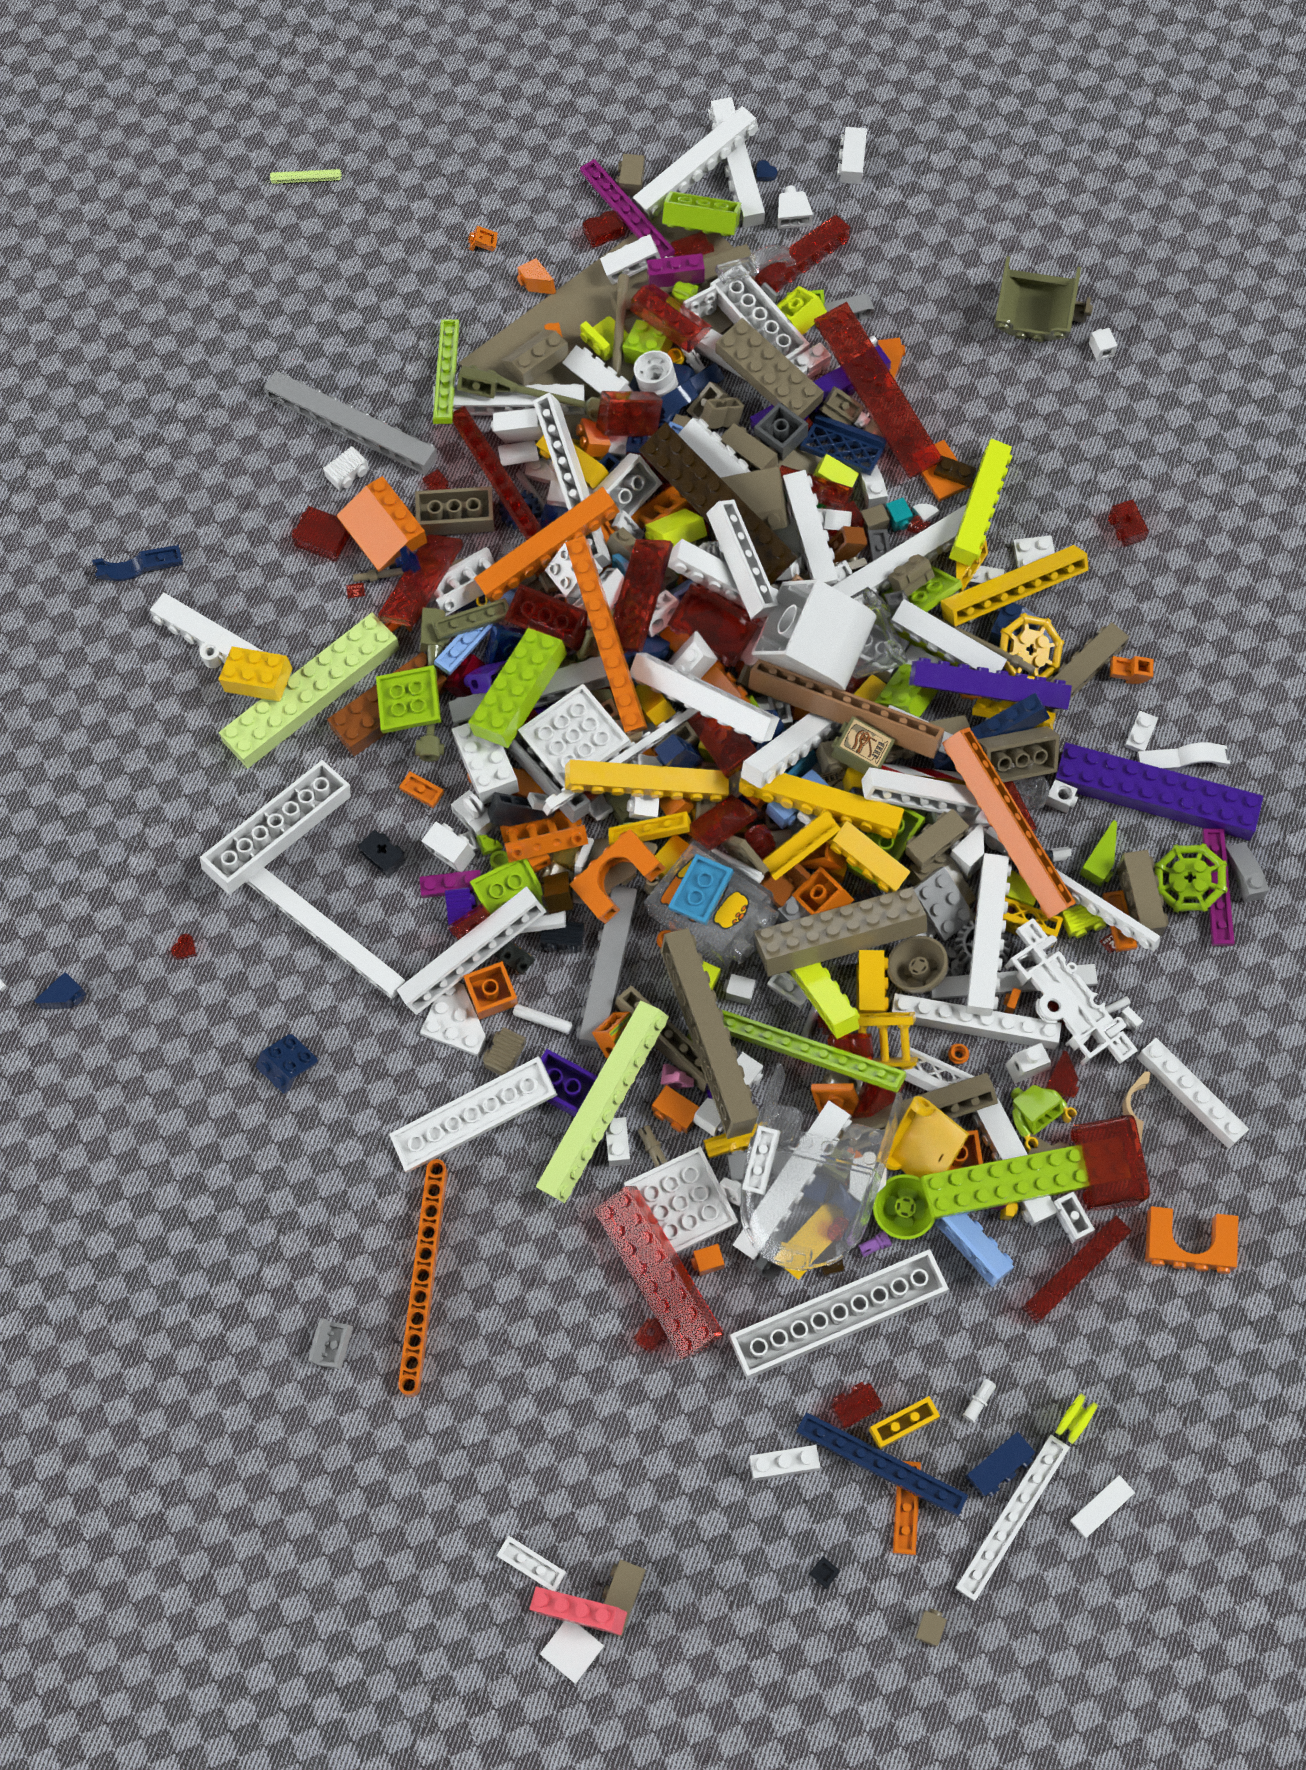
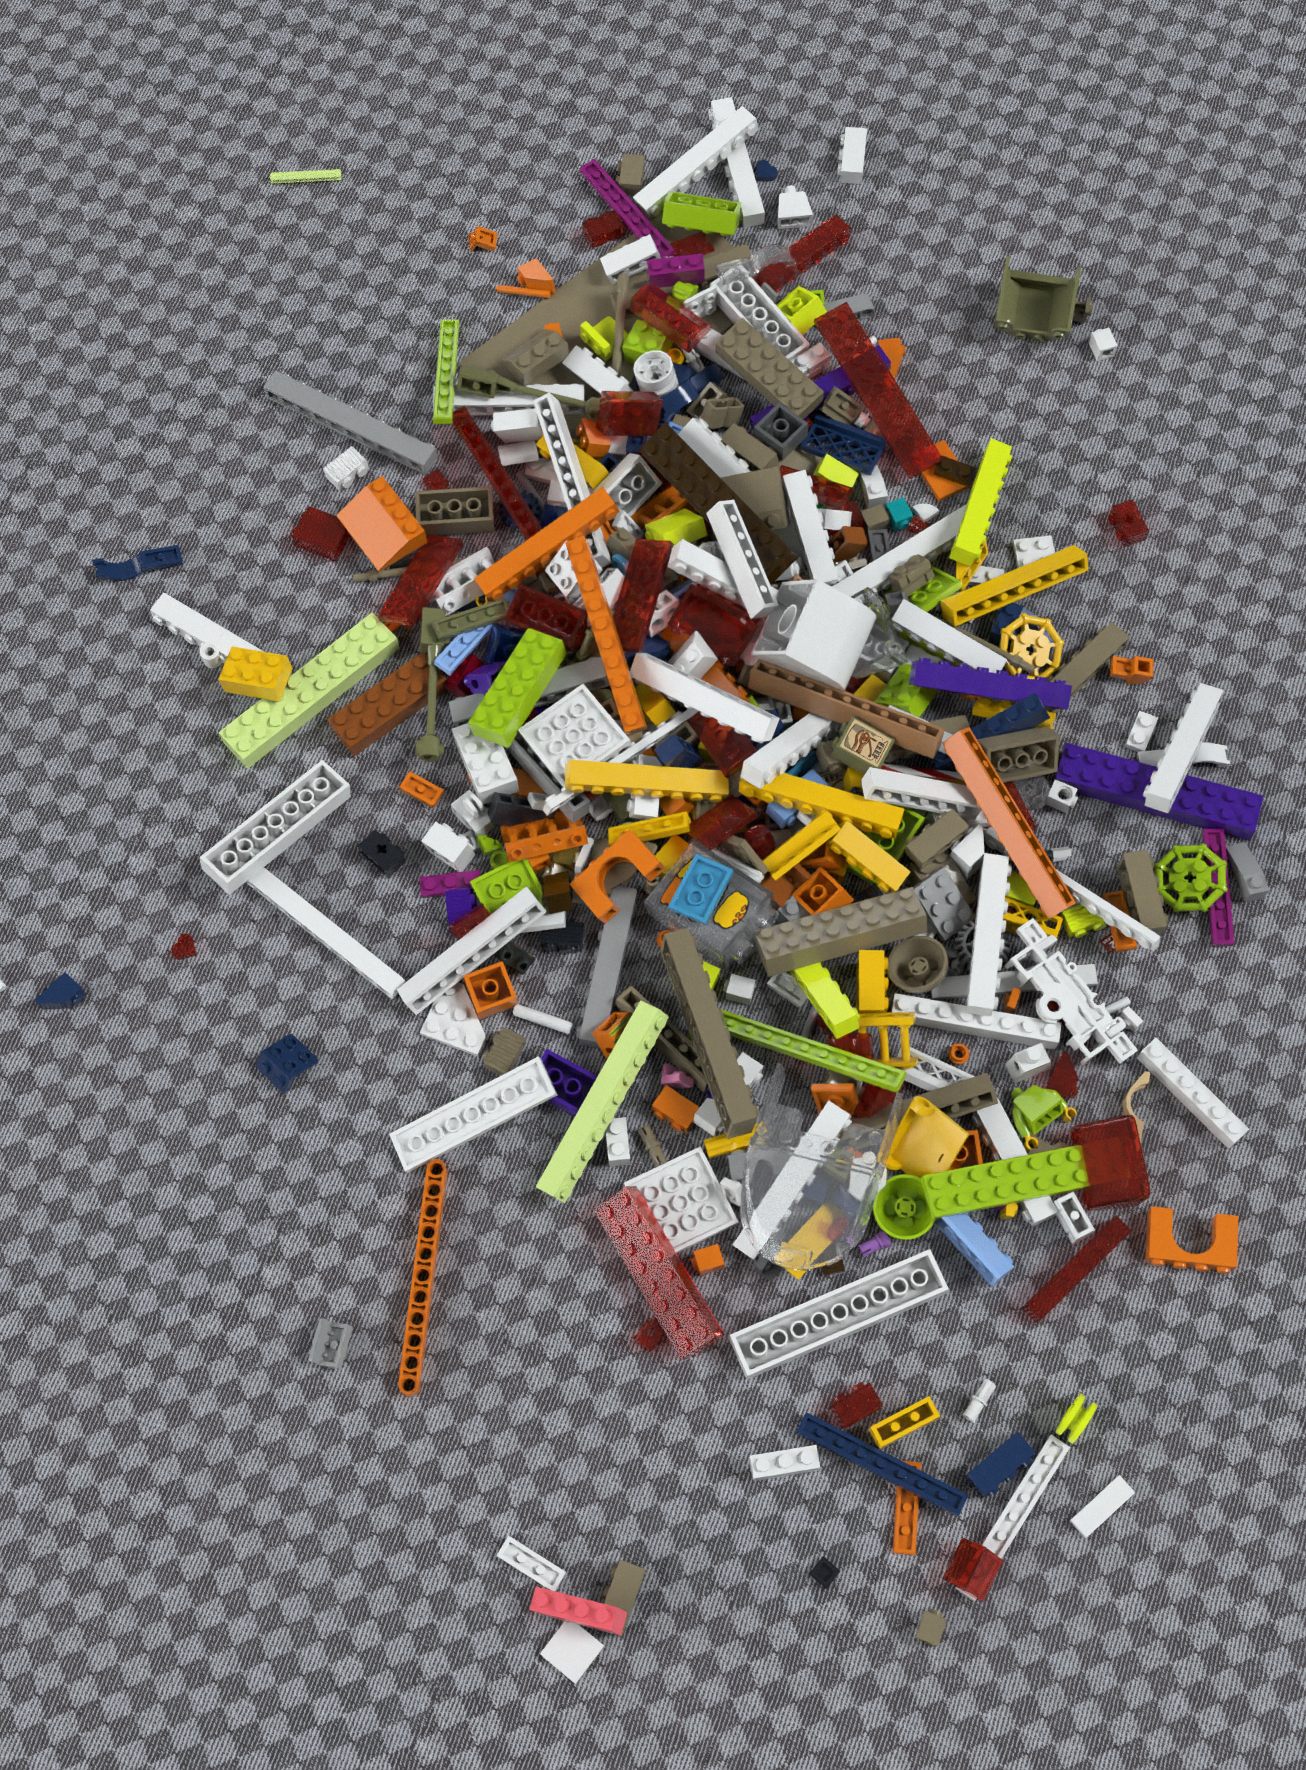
(355, 590): clear red sticker -> none
(408, 559): clear blue tile -> none
(408, 699): lime plate -> none
(523, 291): none -> orange bar
(761, 1160): white tile -> none
(972, 1569): none -> clear red slope
(1102, 859): lime slope -> none
(1183, 748): none -> white brick

